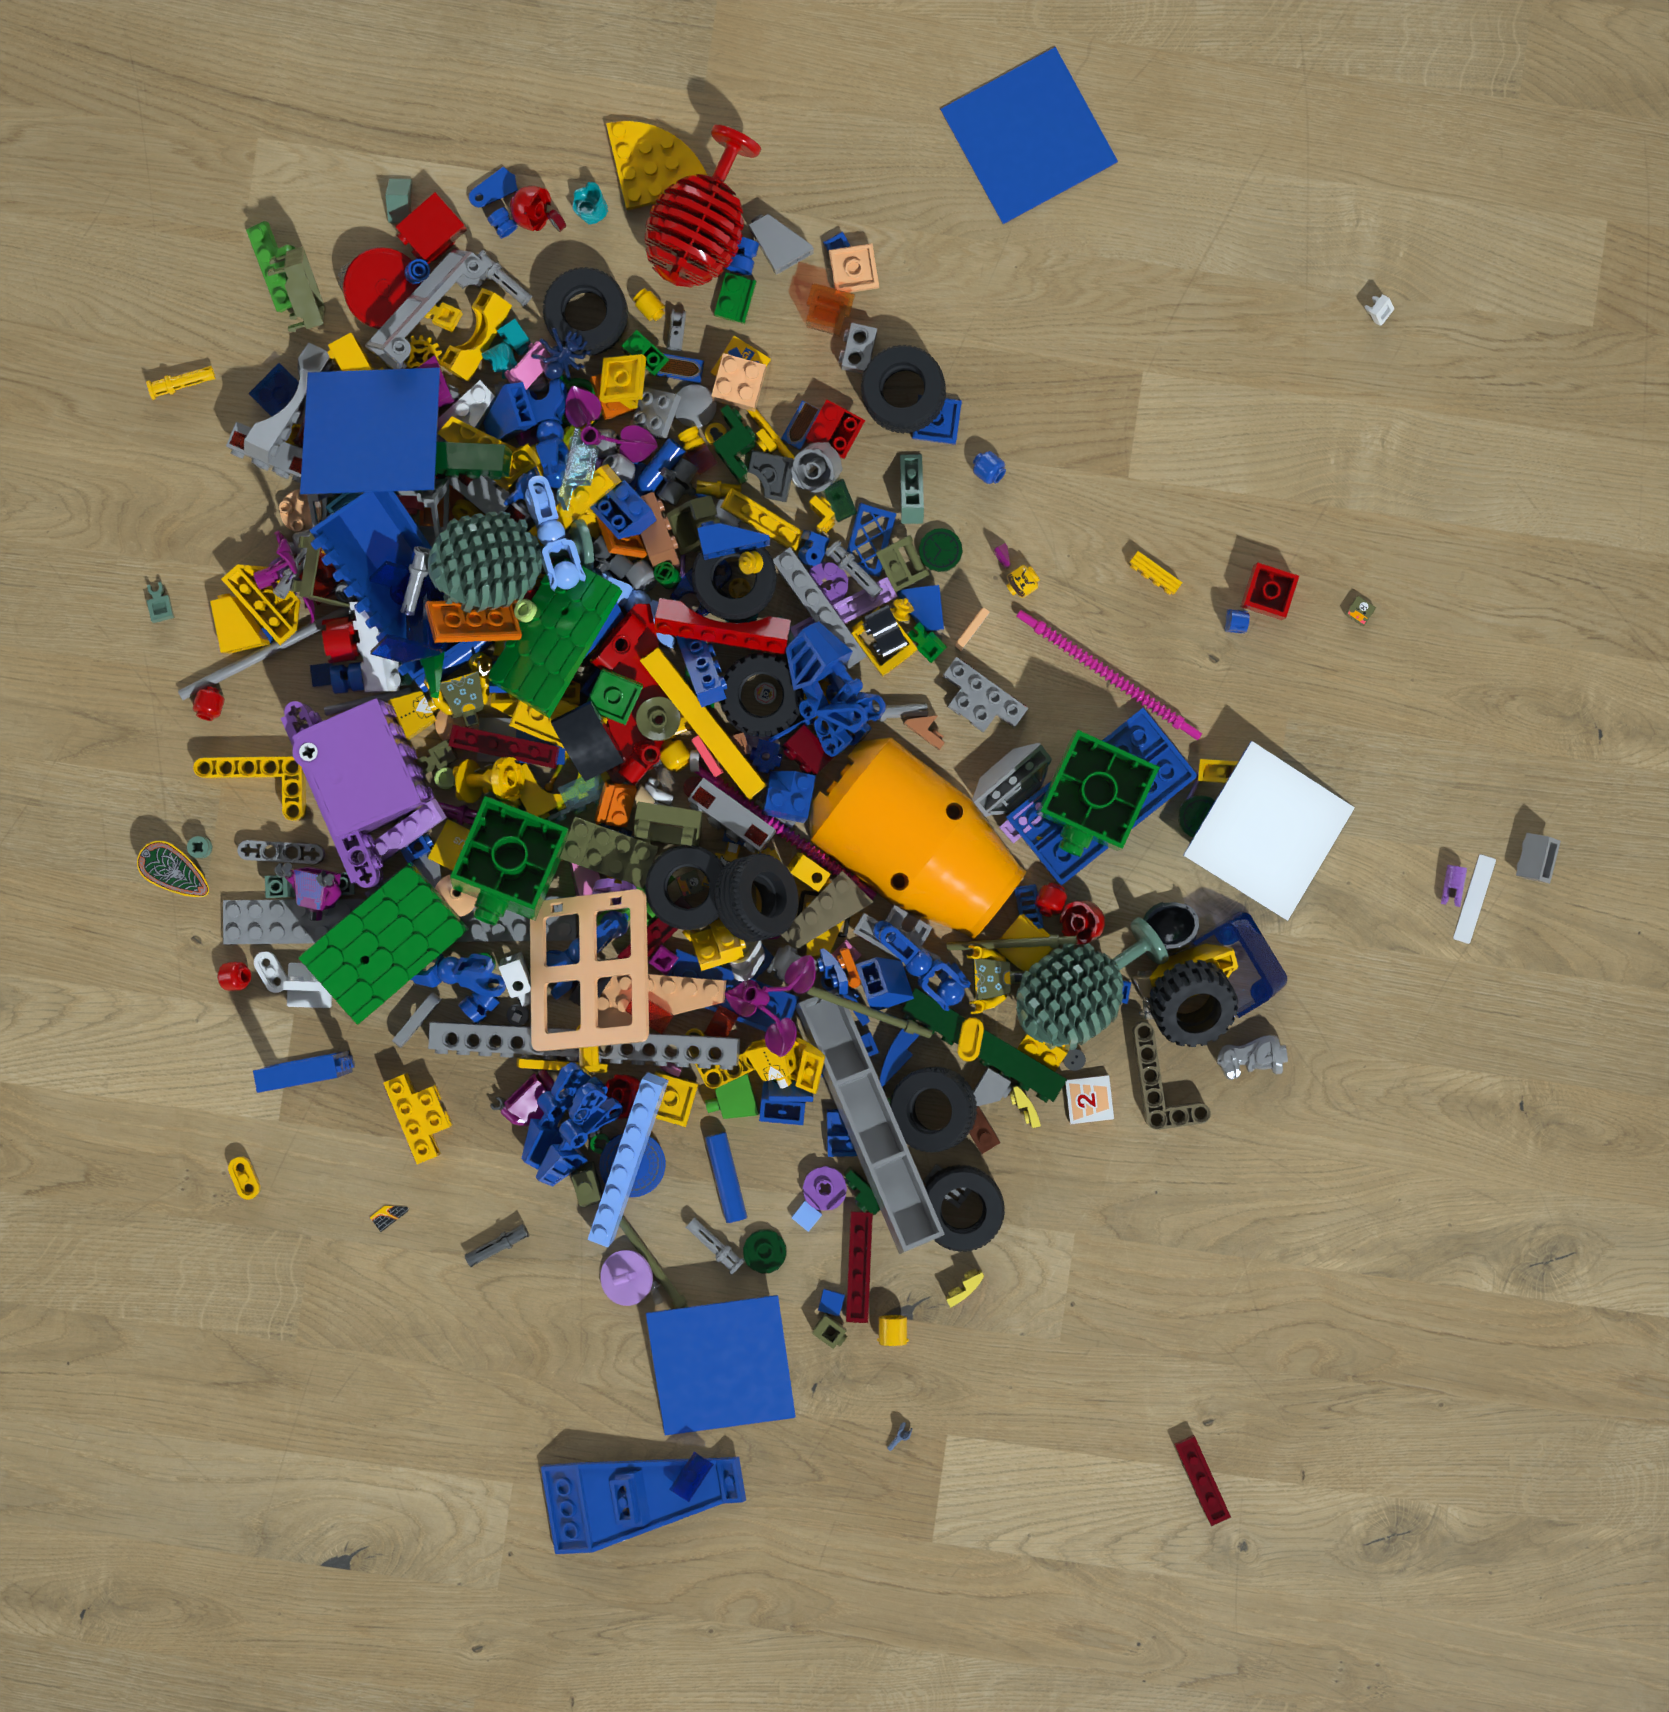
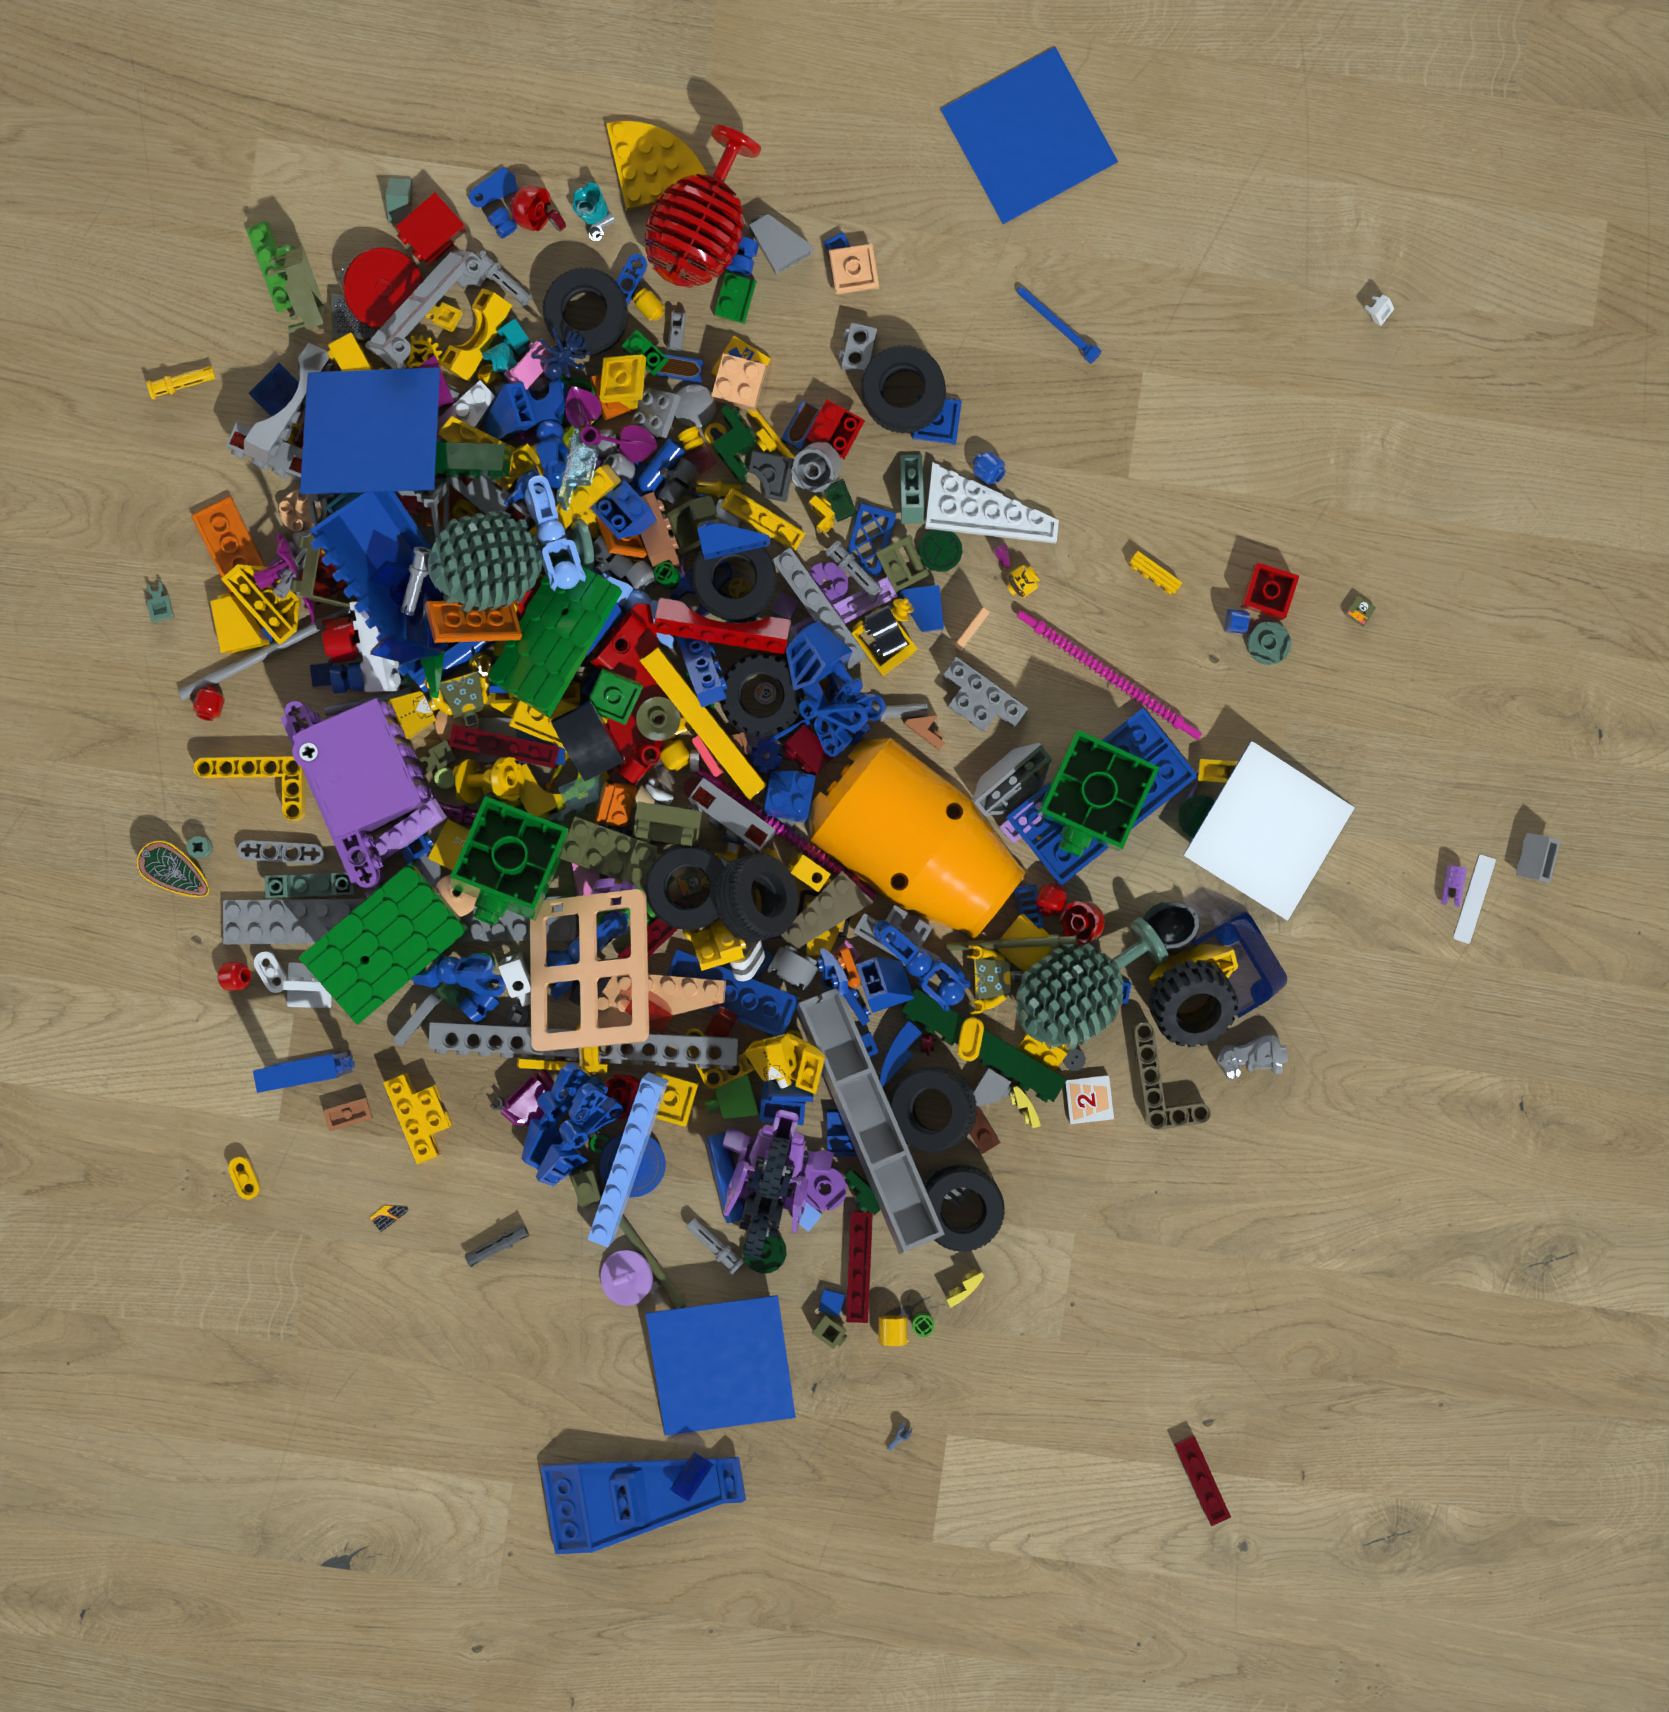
(226, 537): none -> orange tile
(313, 887): torso -> none
(340, 595): light grey plate -> none
(345, 322): none -> tile
(348, 1114): none -> nougat plate
(414, 274): blue wheel -> none
(451, 994): none -> clear green bracket
(489, 376): none -> yellow tile
(525, 610): yellowish green tile -> none
(596, 230): none -> light grey arm
(640, 272): none -> blue beam
(663, 959): magenta slope -> none
(672, 1069): bright pink tile -> none
(749, 996): magenta plant -> none
(751, 562): yellow wheel -> none
(771, 1177): none -> piece
(785, 606): none -> lavender slope
(813, 549): blue leg -> none
(828, 309): clear orange plate -> none
(909, 1026): olive bar -> none
(925, 1321): none -> bright green wheel
(927, 1044): none -> dark red plate
(929, 644): green plate -> none
(975, 509): none -> white wing
(1089, 351): none -> blue piece
(1144, 985): piece -> none
(1268, 643): none -> sand green tile

